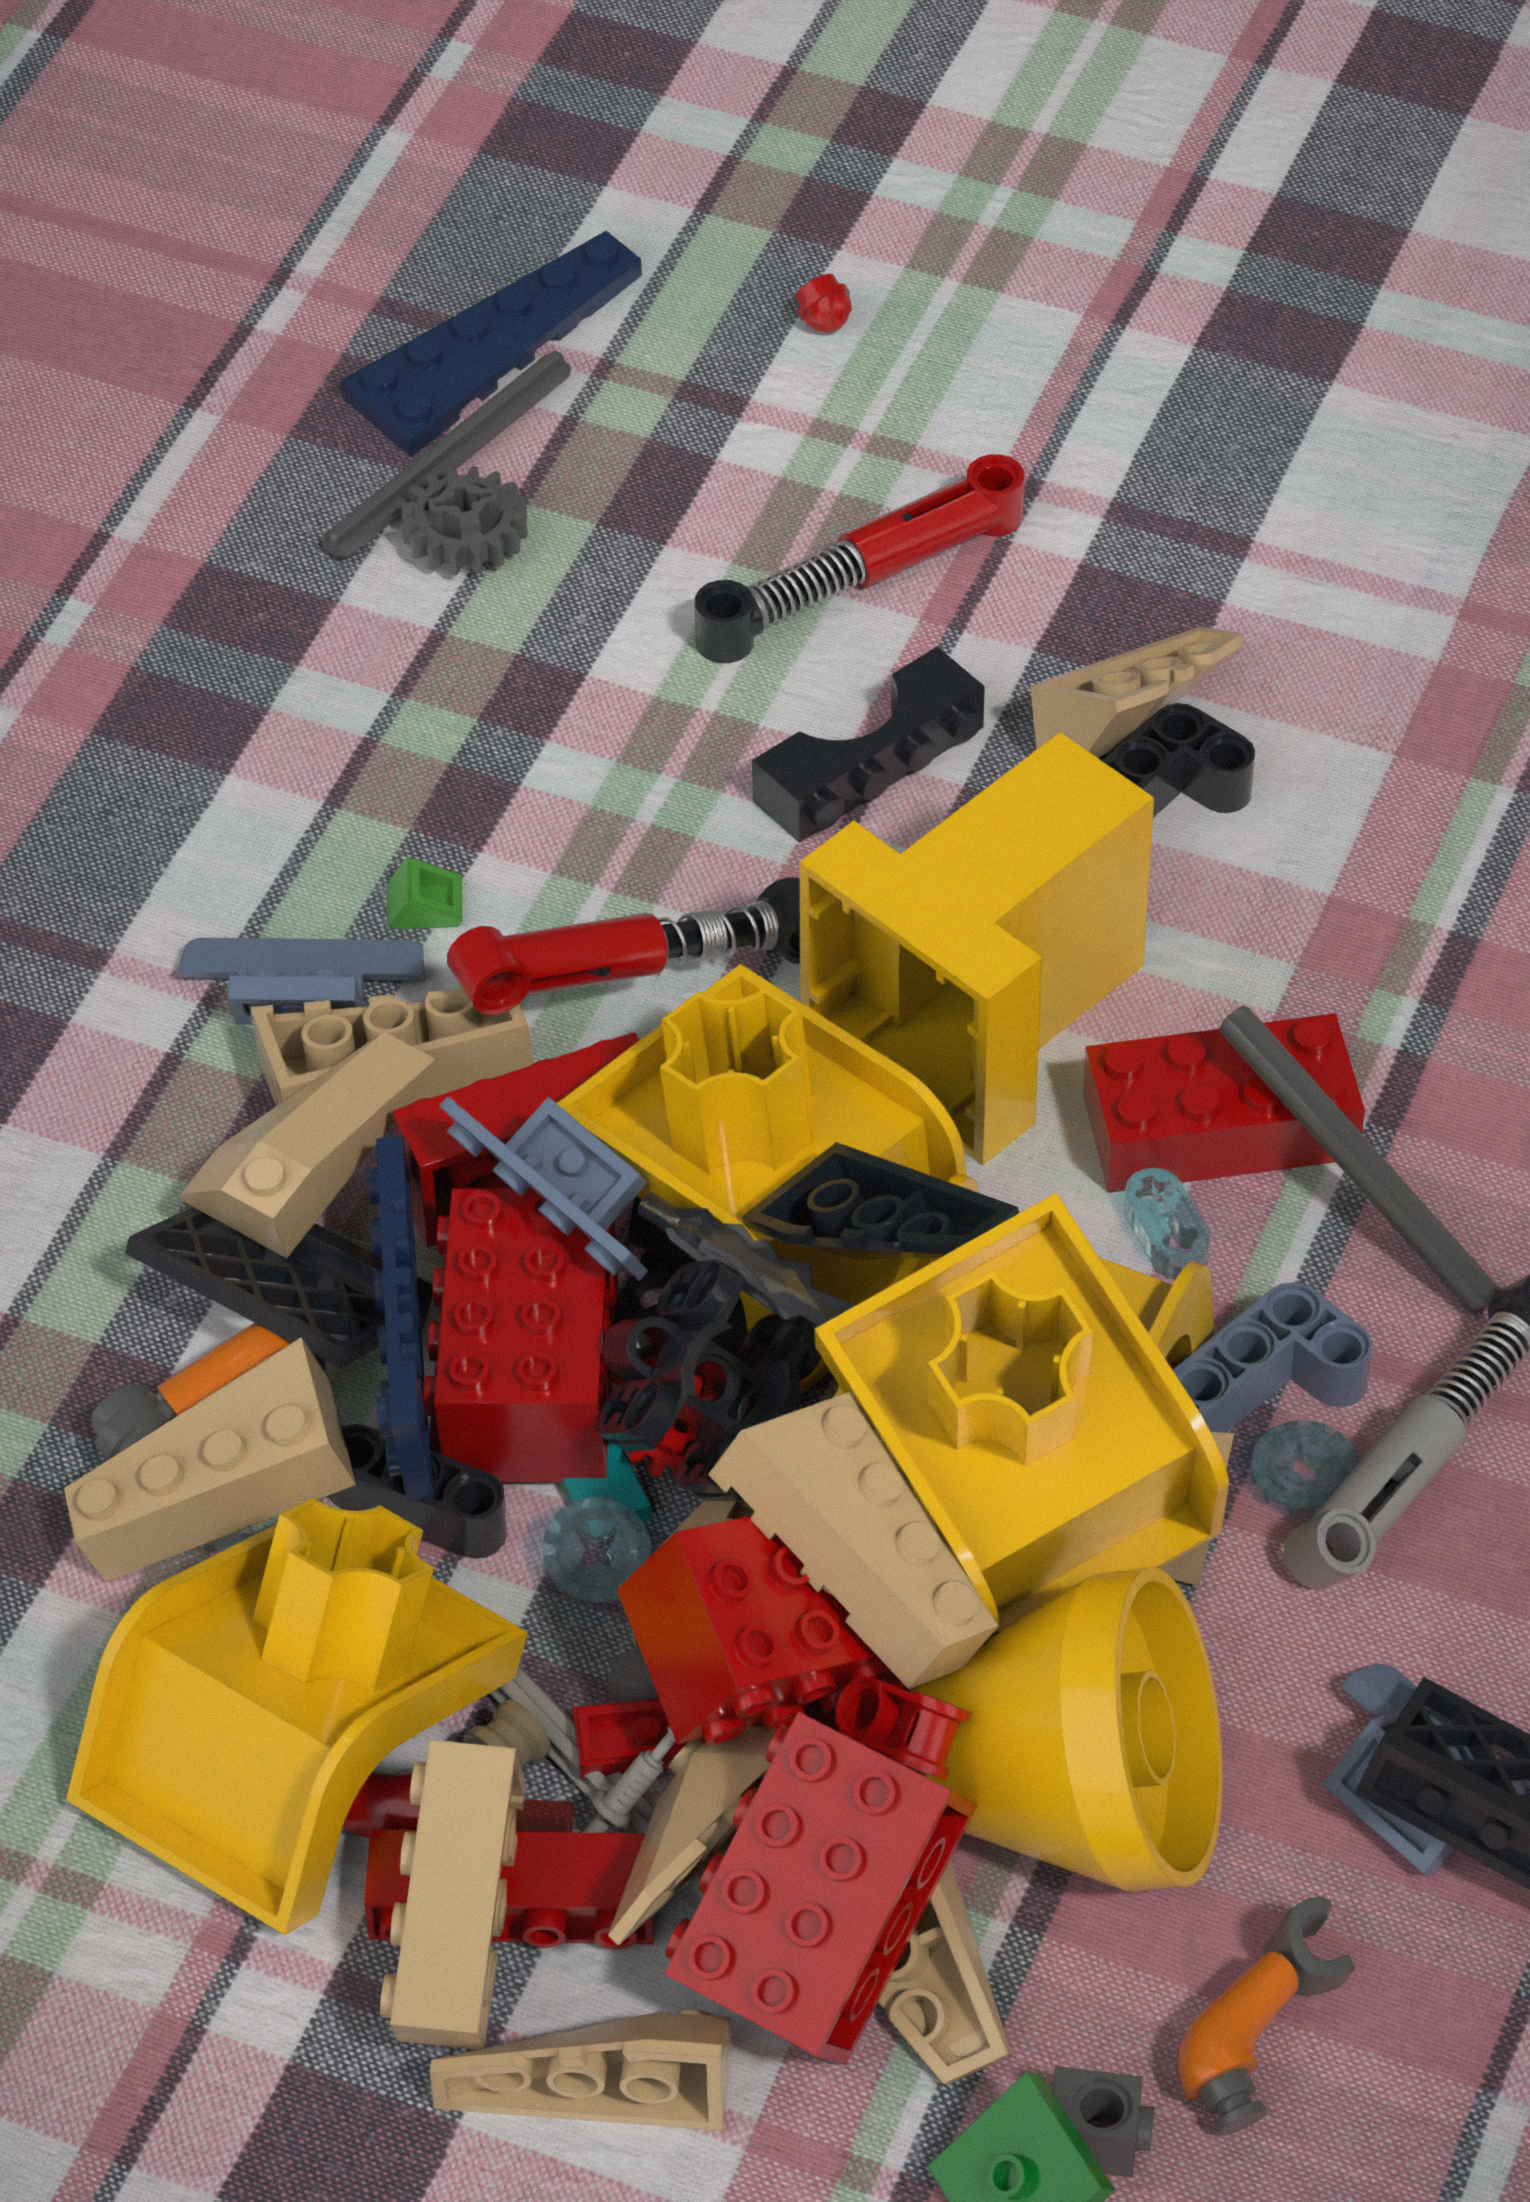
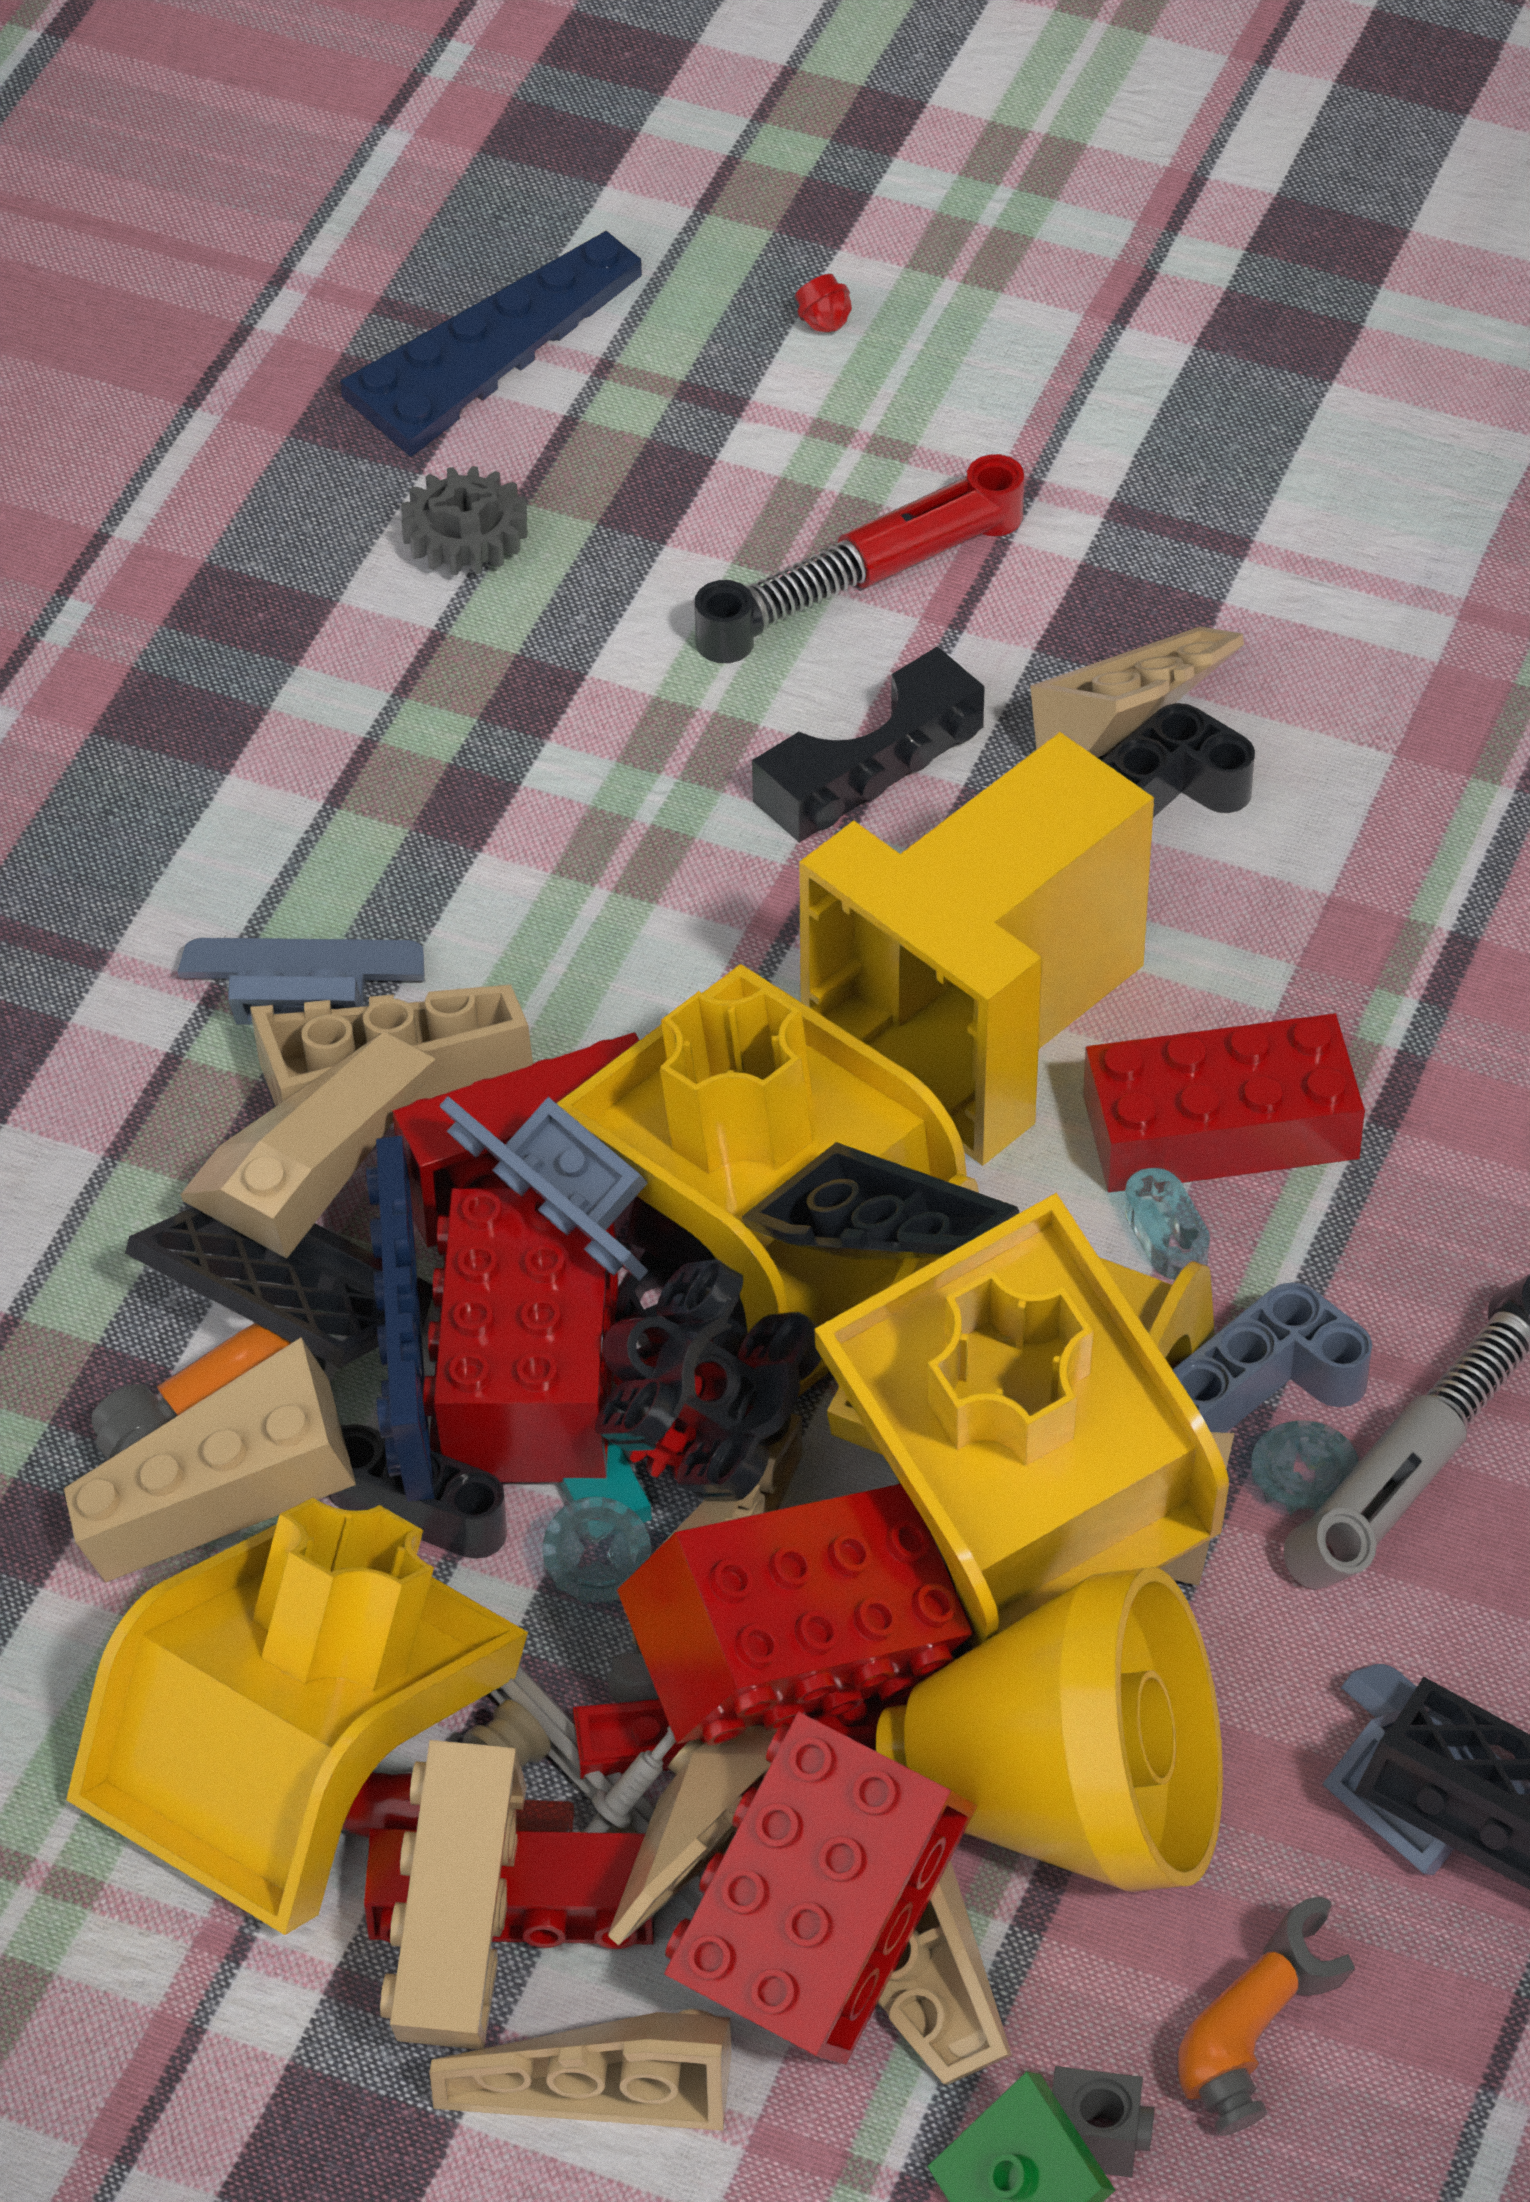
(423, 897): bright green slope -> none
(448, 452): dark grey axle -> none
(507, 968): red piece -> none
(775, 1283): black sword -> none
(861, 1533): tan wedge -> none
(900, 1722): red piece -> none
(1358, 1159): dark grey axle -> none

